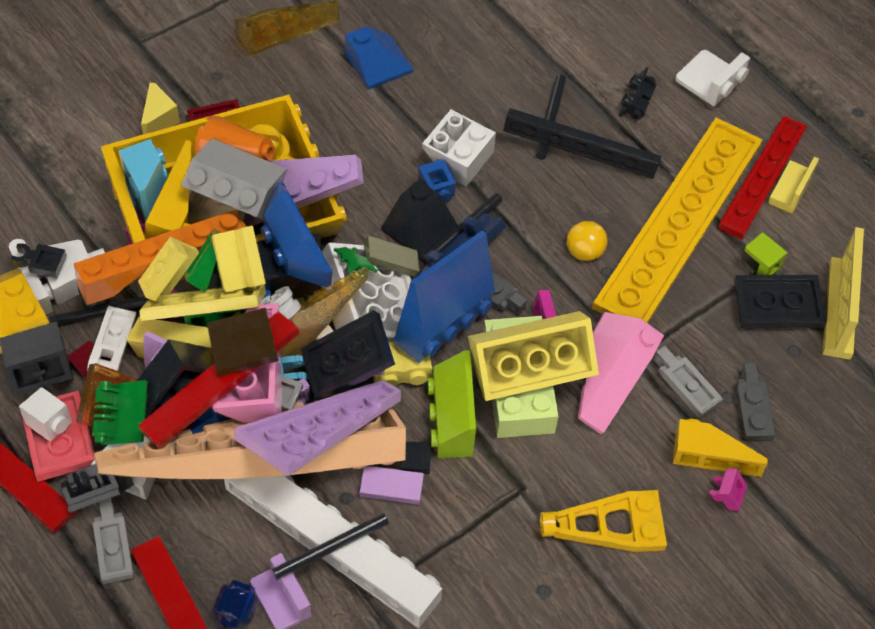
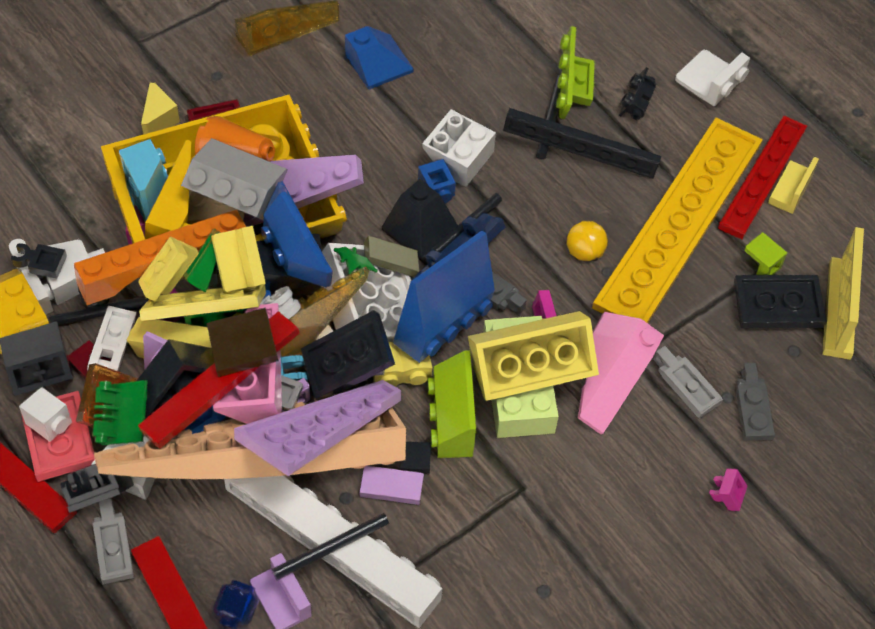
(576, 76): none -> lime bracket
(644, 516): yellow plate -> none
(709, 448): yellow slope -> none

